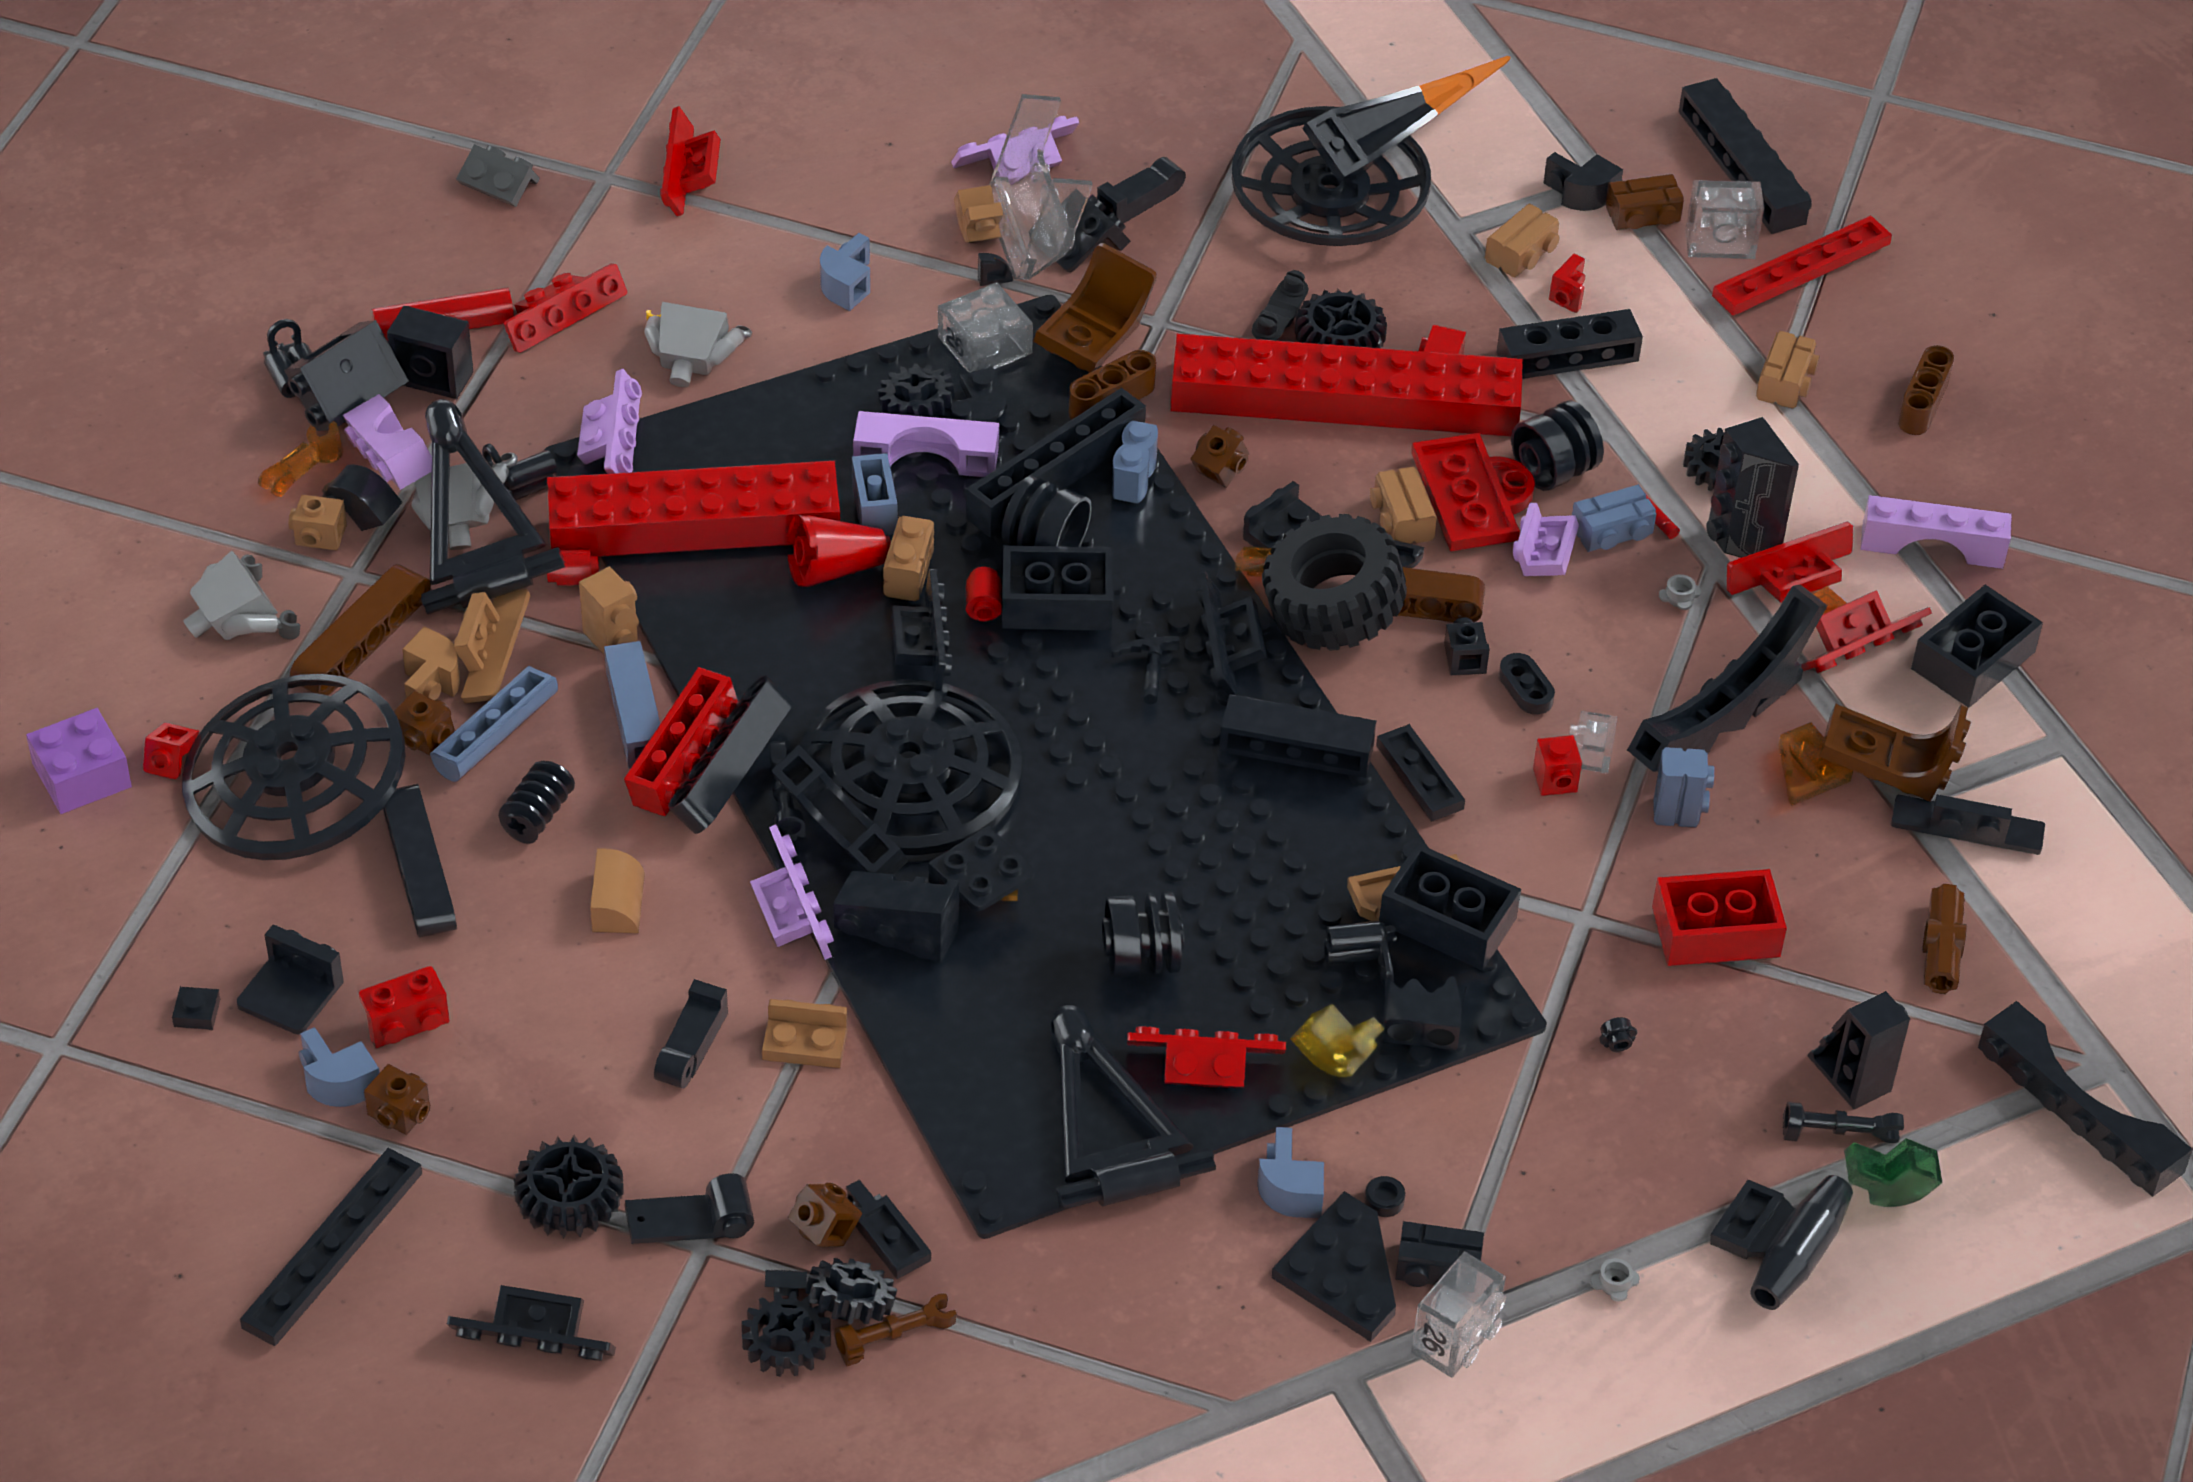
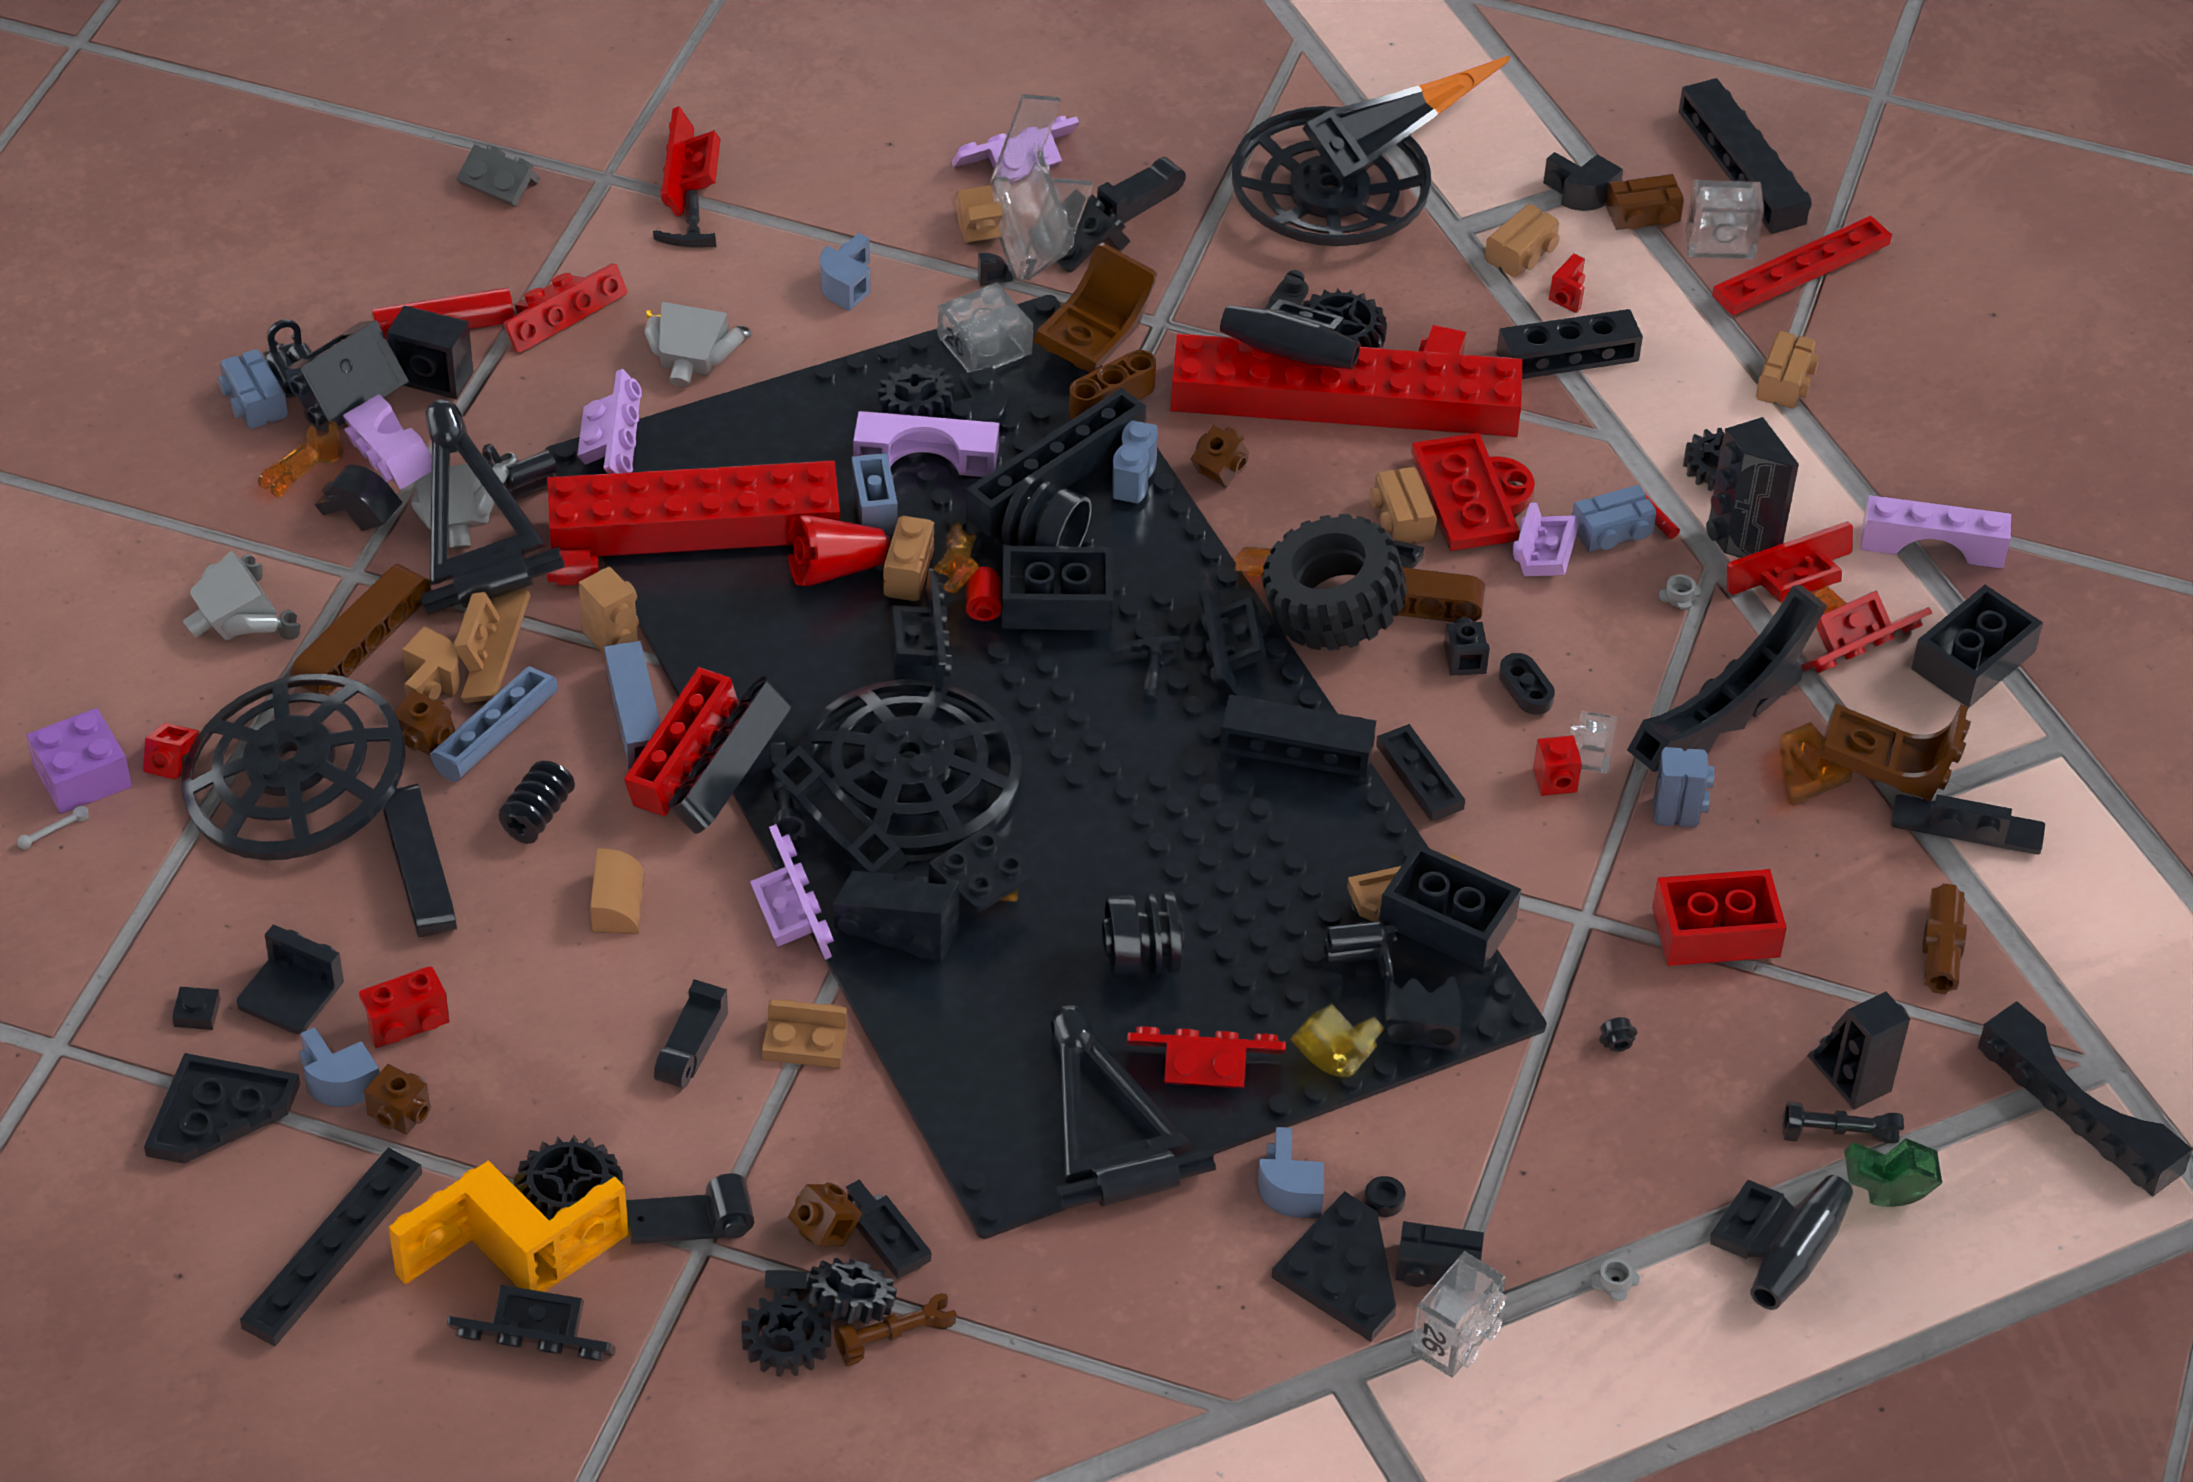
(79, 814): none -> light grey hinge
(216, 1104): none -> black plate
(252, 389): none -> sand blue brick
(318, 522): medium nougat brick -> none
(508, 1229): none -> light orange bracket
(693, 237): none -> black piece
(957, 561): none -> clear orange piece
(1276, 516): black bracket -> none
(1293, 333): none -> black plate
(1558, 444): black wheel -> none
(1926, 390): reddish brown beam -> none

